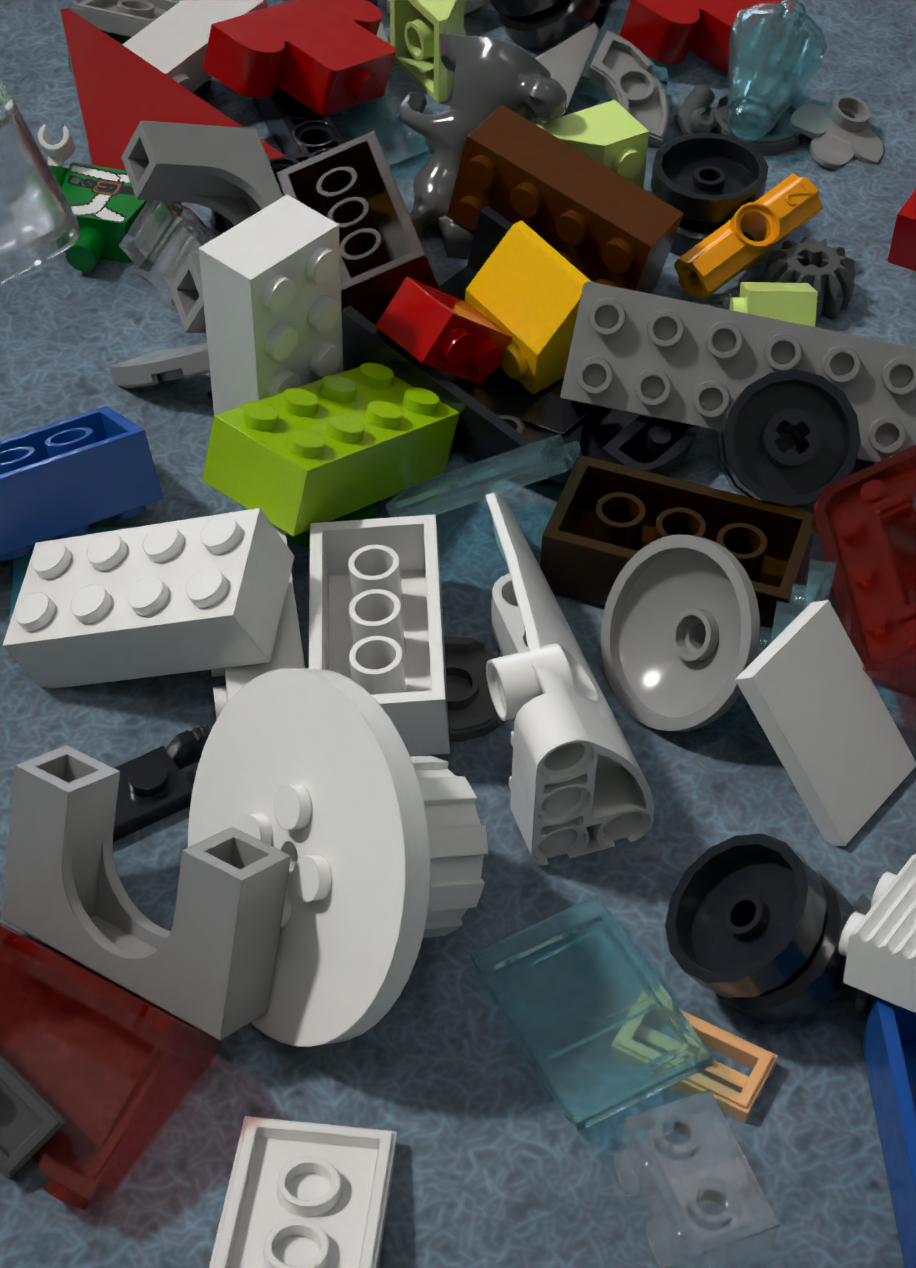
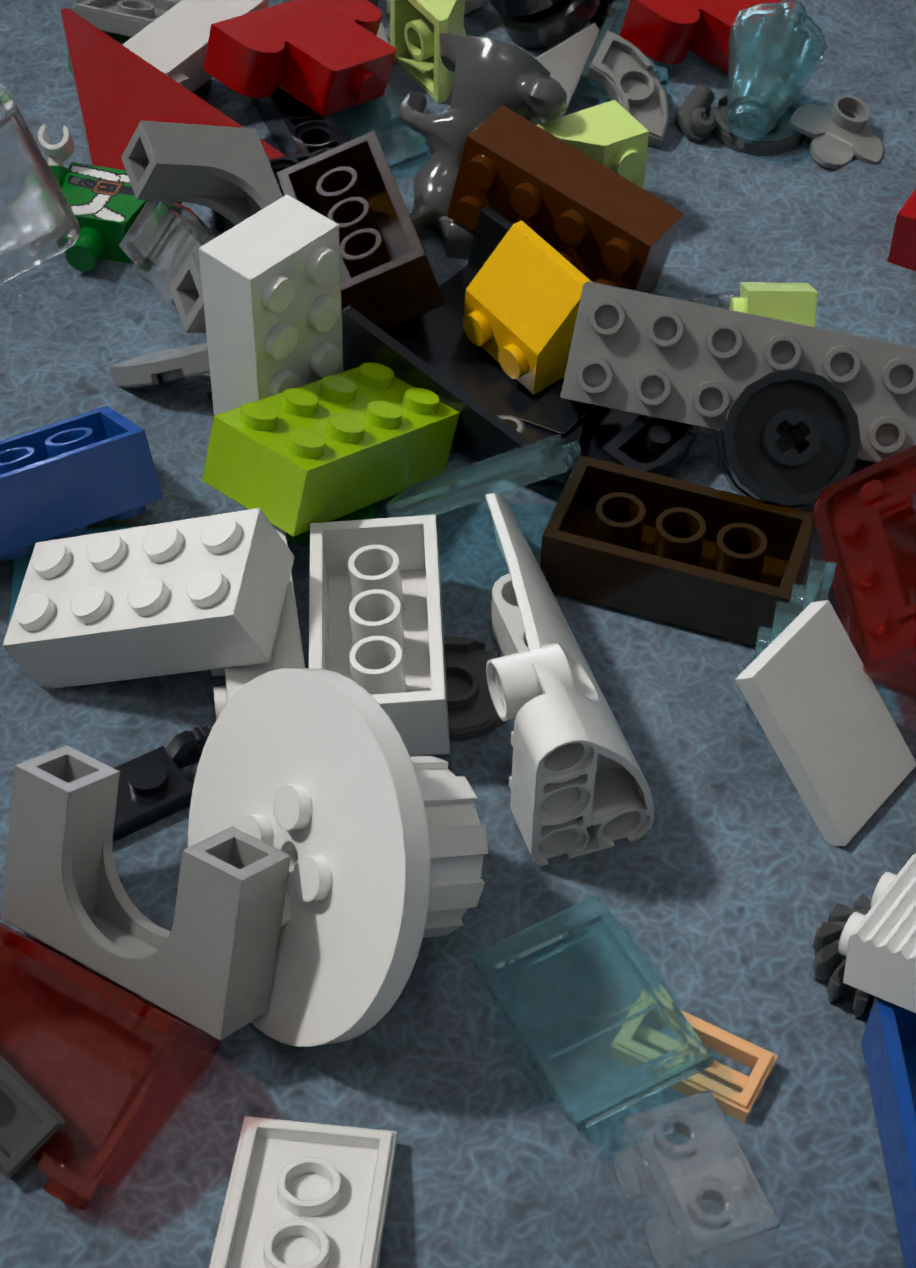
(444, 331): red brick -> none
(679, 632): light grey dish -> none
(707, 181): black wheel -> none
(727, 249): light orange piece -> none
(759, 929): black wheel -> none
(819, 266): dark grey gear -> none

